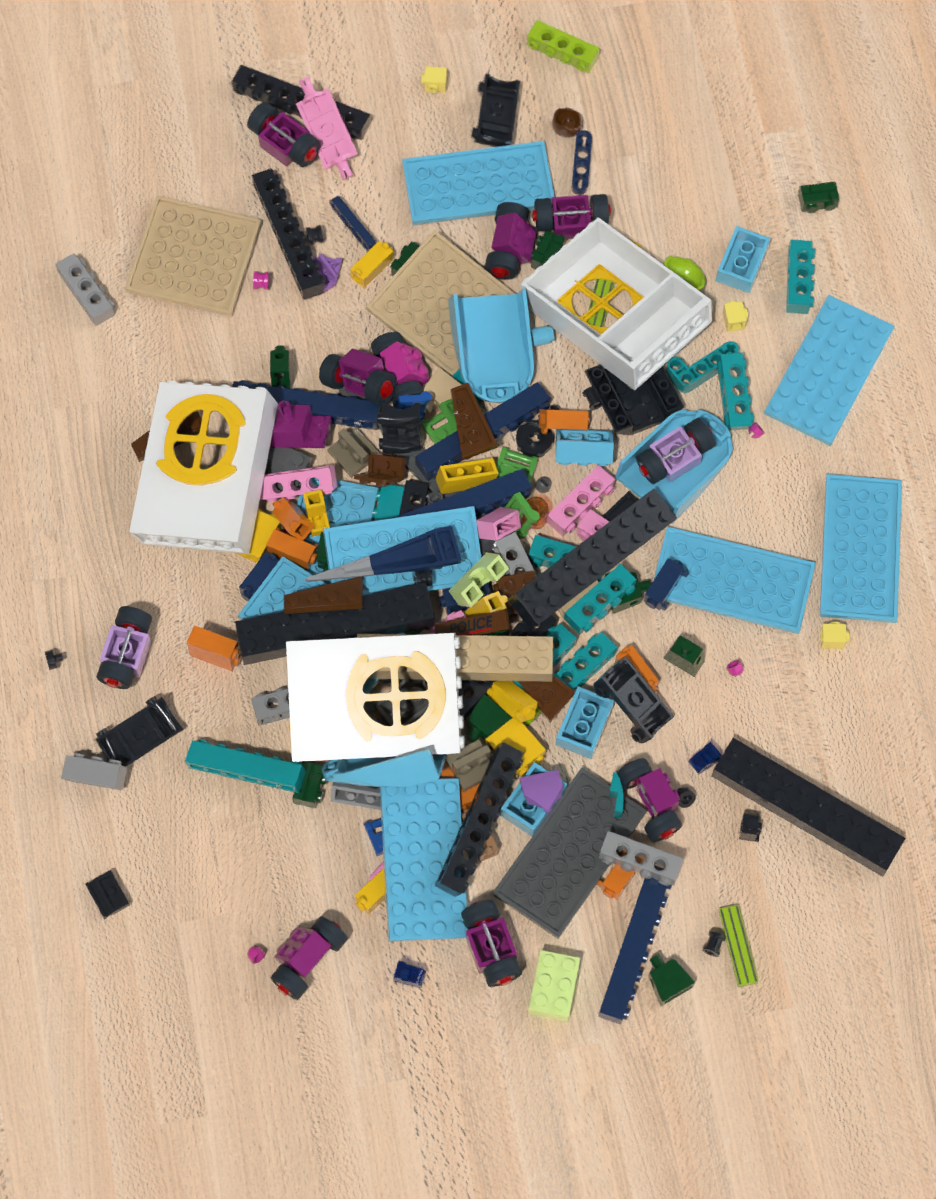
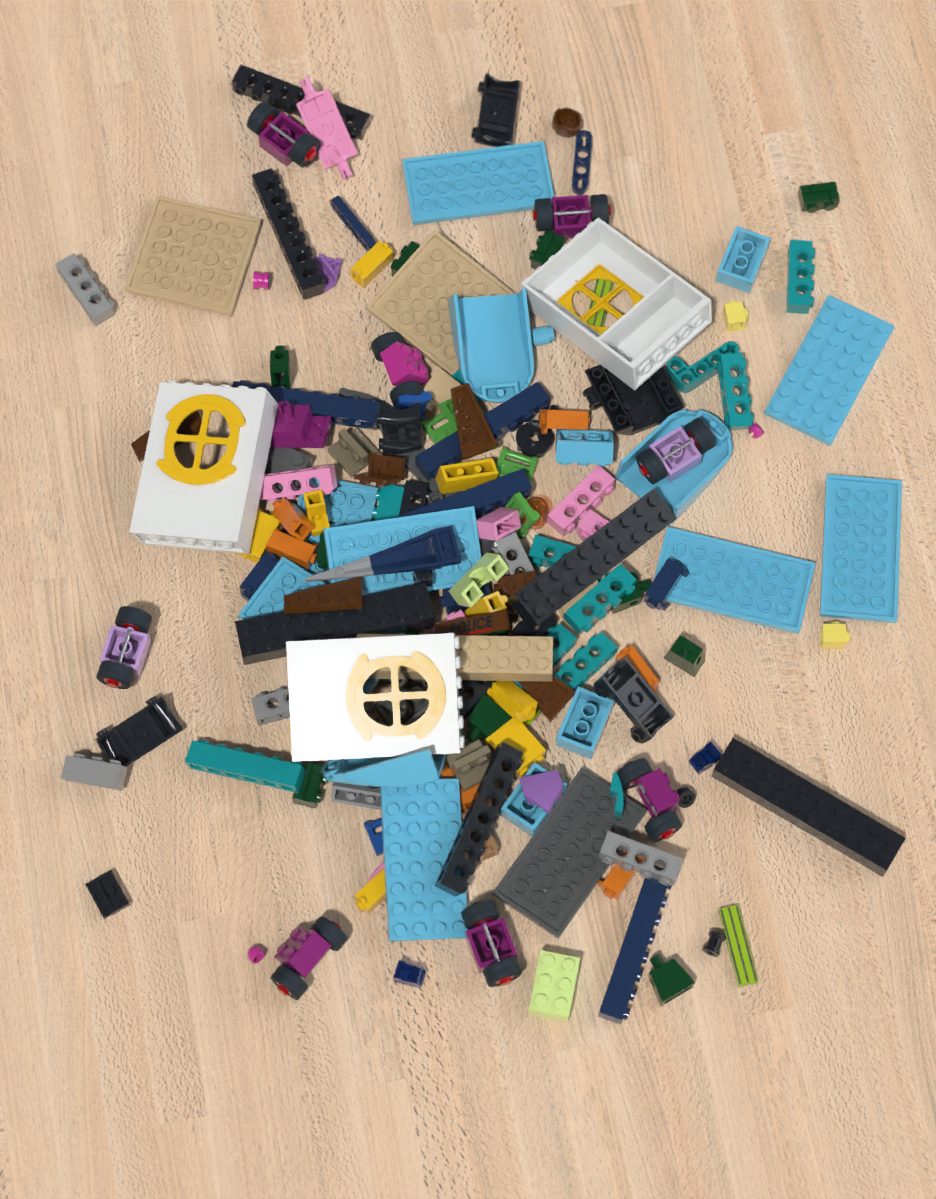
(52, 659): black tile -> none
(214, 648): orange brick -> none
(314, 235): black wheel -> none
(358, 374): brick -> none
(434, 79): light yellow brick -> none
(511, 241): brick -> none
(540, 487): dark grey hinge -> none
(571, 46): lime brick -> none
(620, 506): black tile -> none
(686, 270): lime cylinder -> none
(735, 668): dark pink hinge -> none
(750, 828): black brick -> none

